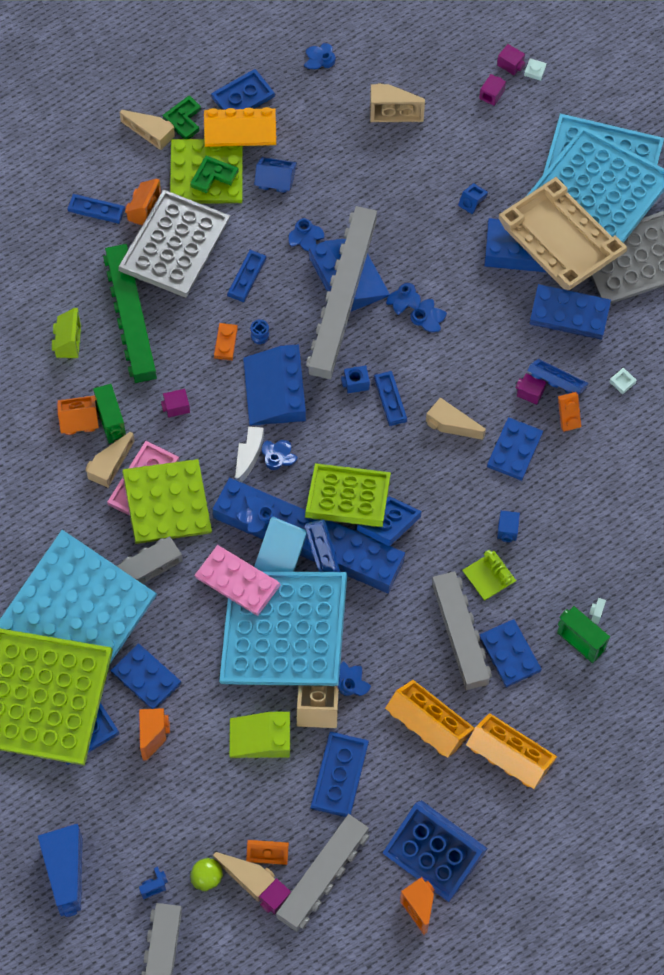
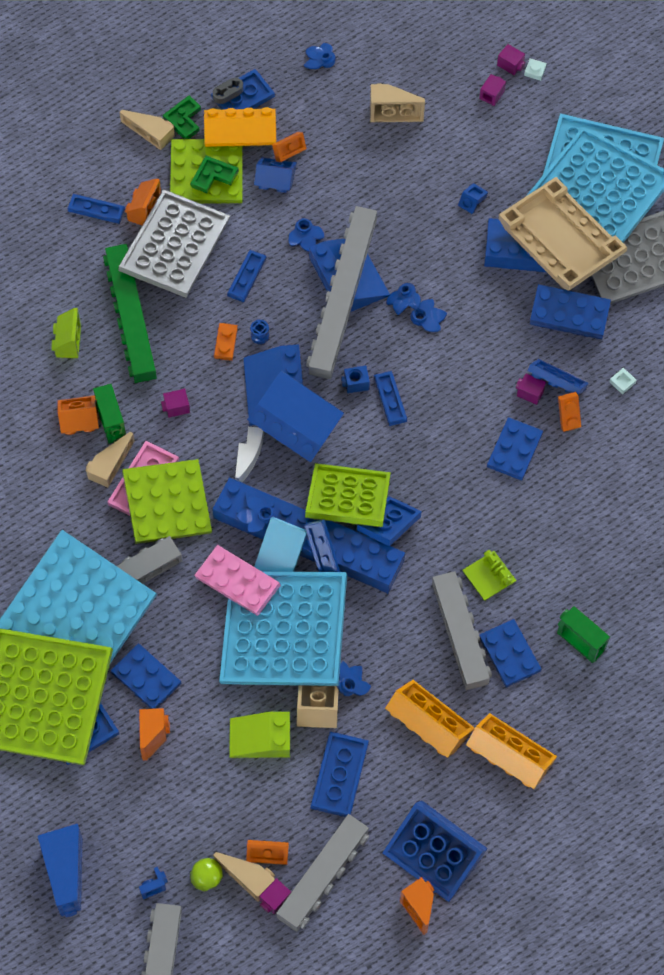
(228, 91): none -> dark grey beam
(278, 454): blue plate -> none
(289, 146): none -> orange plate
(295, 416): none -> blue slope
(452, 421): tan slope -> none
(508, 526): blue brick -> none
(596, 610): light aqua plate -> none

